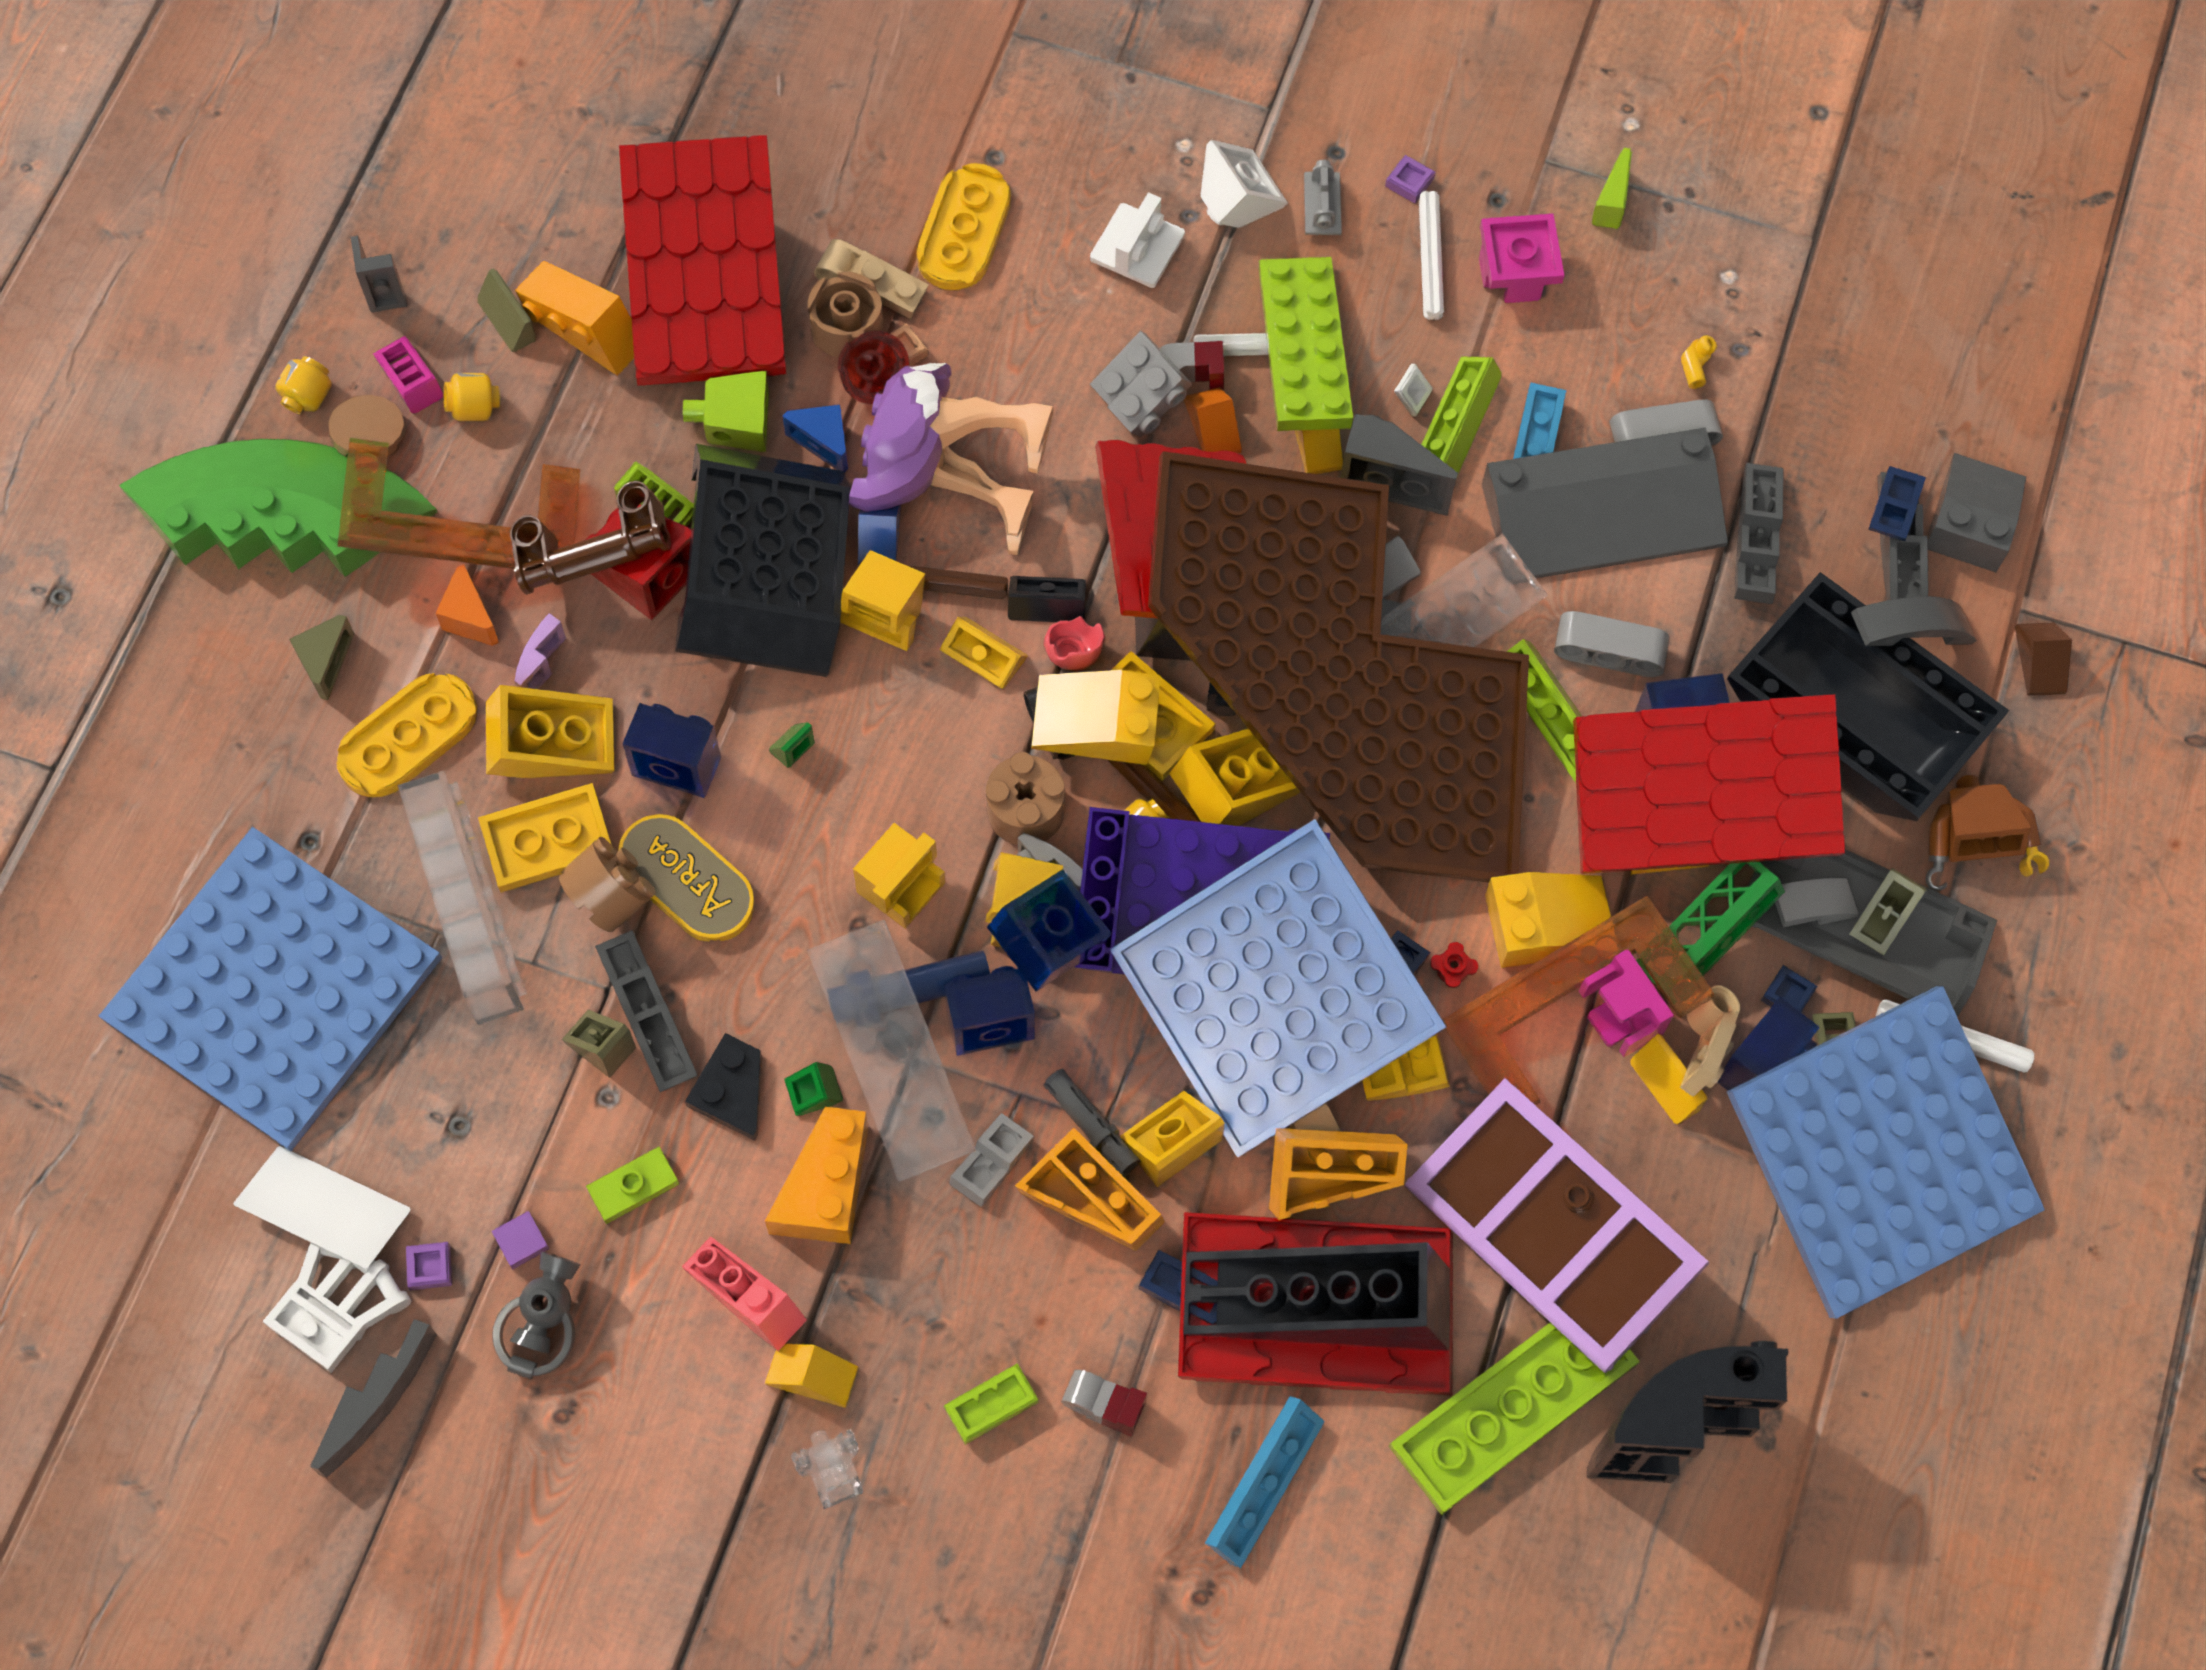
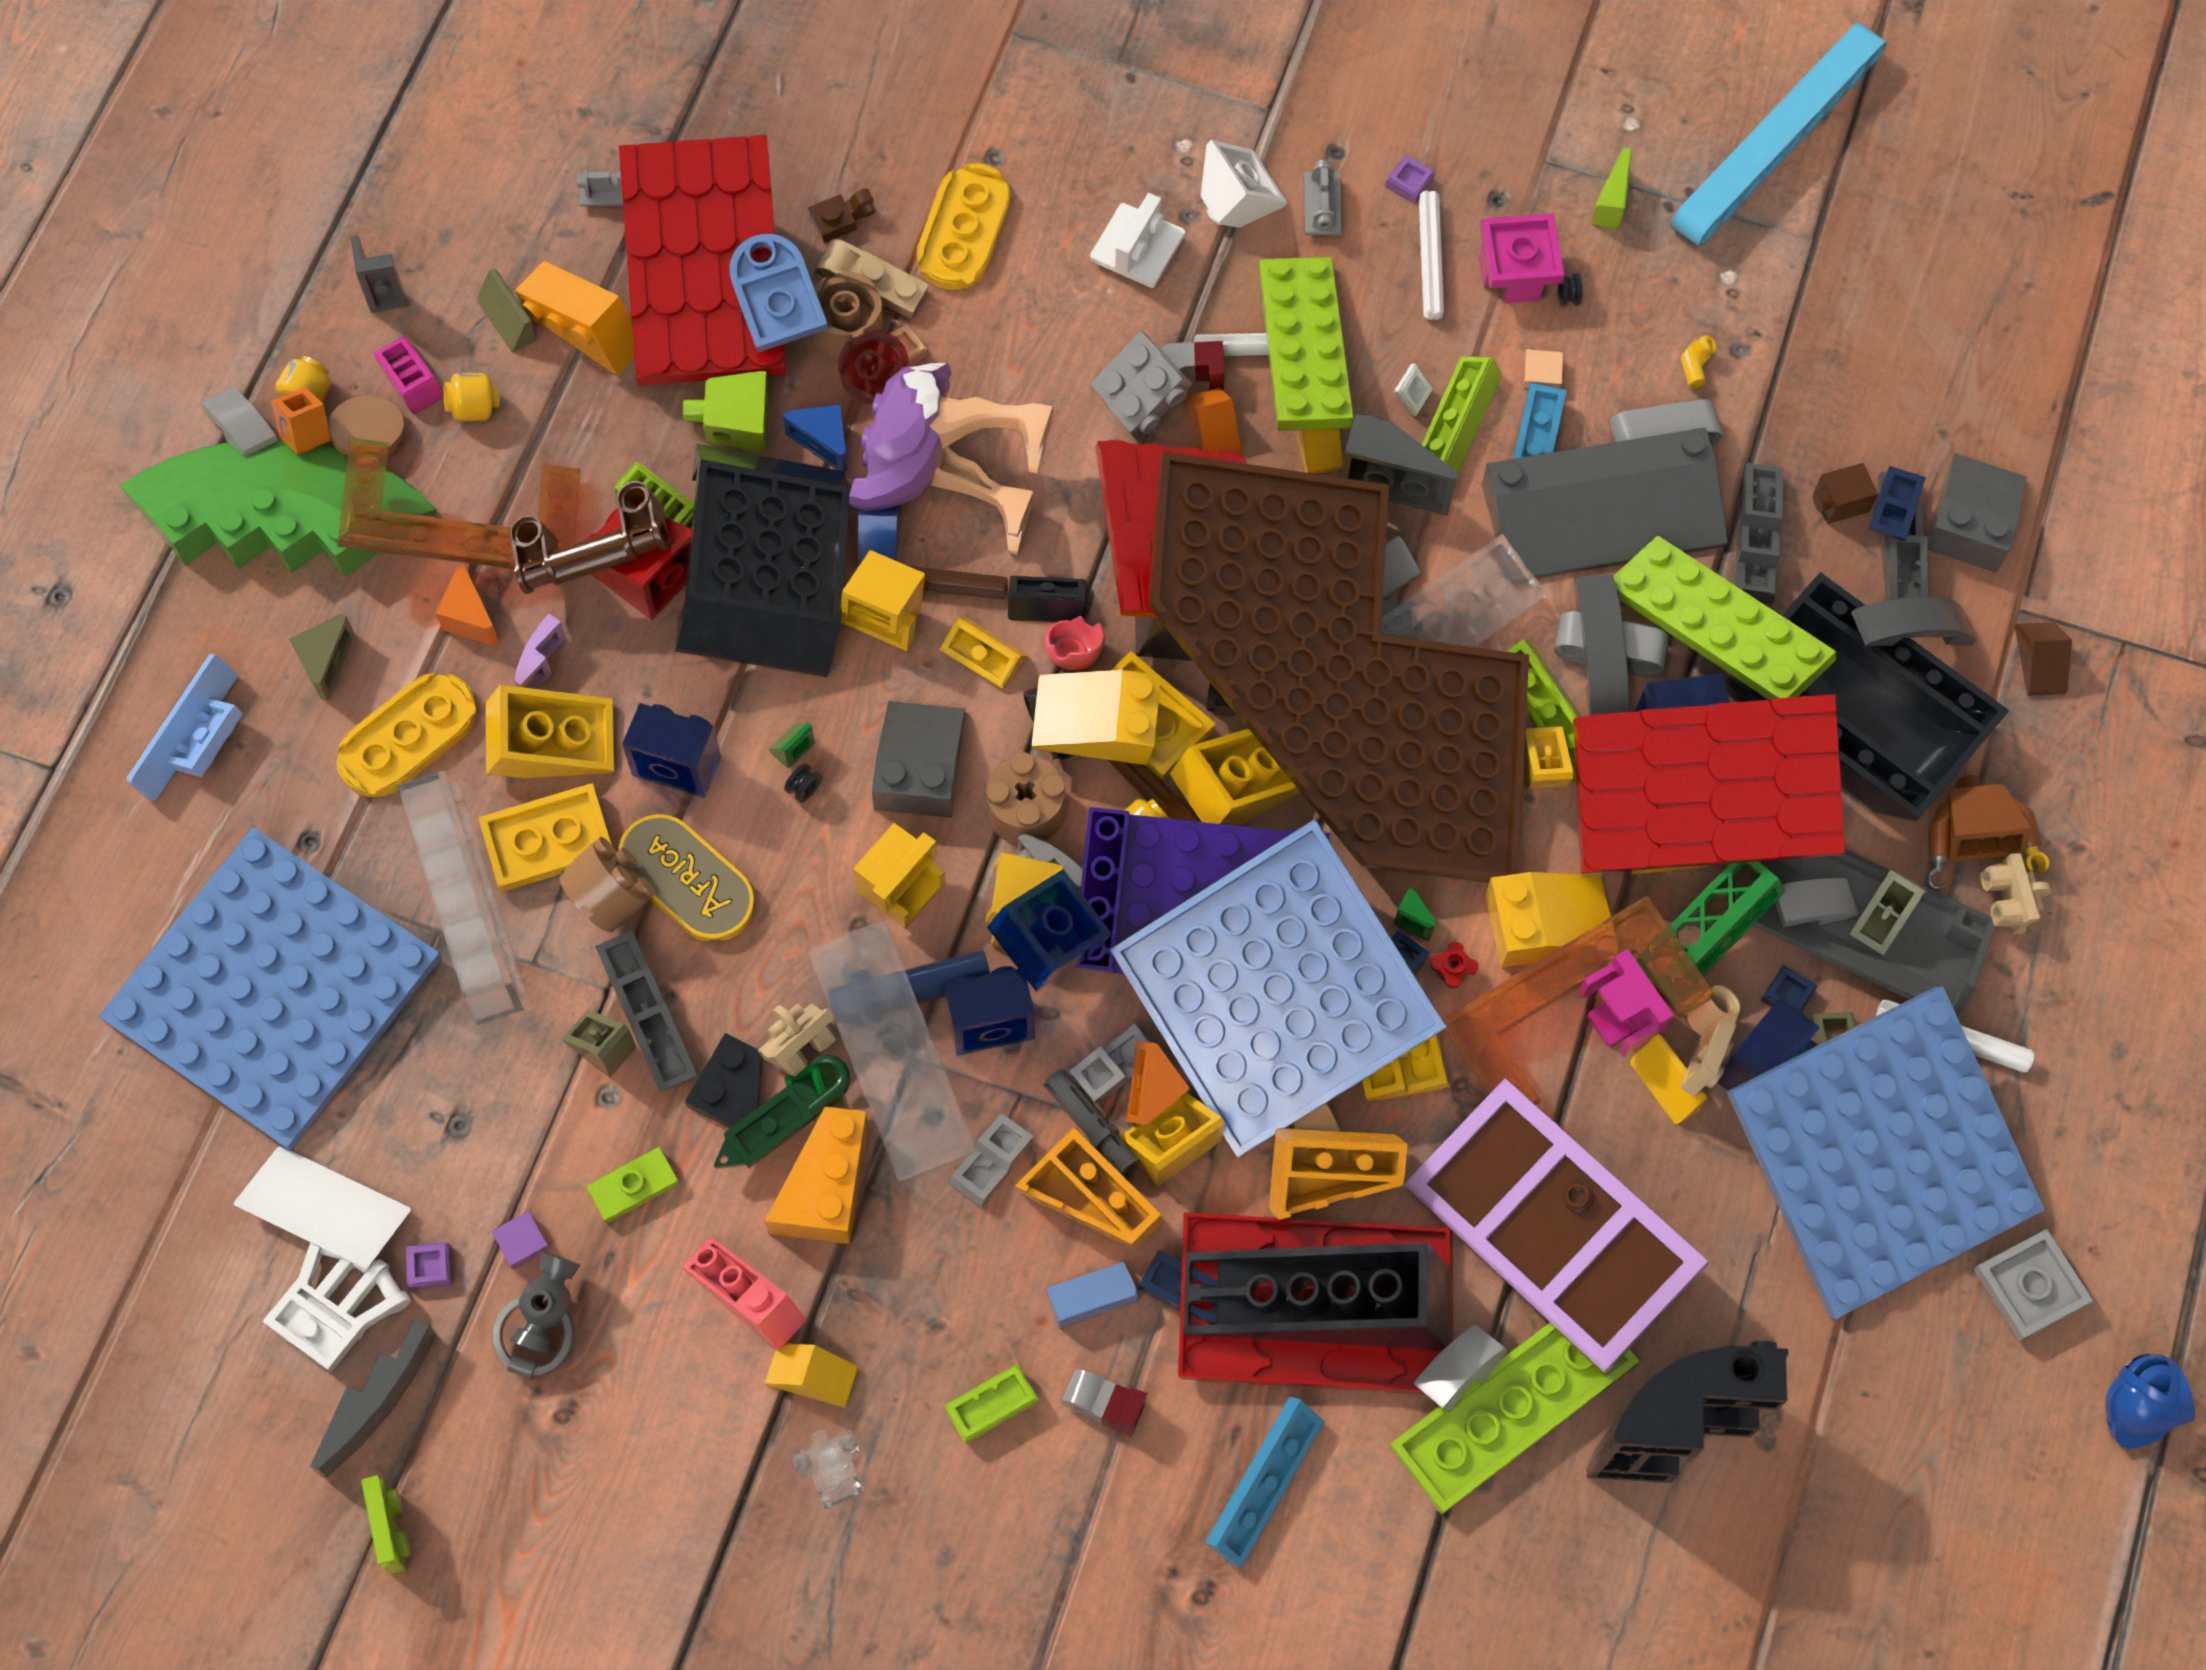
(190, 732): none -> light blue bracket
(240, 422): none -> light grey slope
(301, 420): none -> orange brick
(382, 1507): none -> lime plate
(599, 188): none -> light grey hinge
(775, 294): none -> medium blue plate
(781, 1118): none -> dark green plate
(792, 1032): none -> tan hips
(803, 782): none -> black bush
(837, 217): none -> reddish brown plate
(918, 759): none -> dark grey slope
(1092, 1294): none -> medium blue slope
(1110, 1066): none -> light grey slope
(1153, 1084): none -> orange slope
(1415, 916): none -> green slope
(1458, 1365): none -> light grey slope
(1543, 368): none -> light nougat tile
(1547, 758): none -> yellow slope
(1570, 290): none -> black bush
(1603, 644): none -> dark grey slope
(1721, 621): none -> lime plate
(1778, 134): none -> medium azure beam
(1845, 493): none -> reddish brown brick
(2019, 892): none -> tan hips
(2033, 1285): none -> light grey plate
(2139, 1403): none -> blue helmet

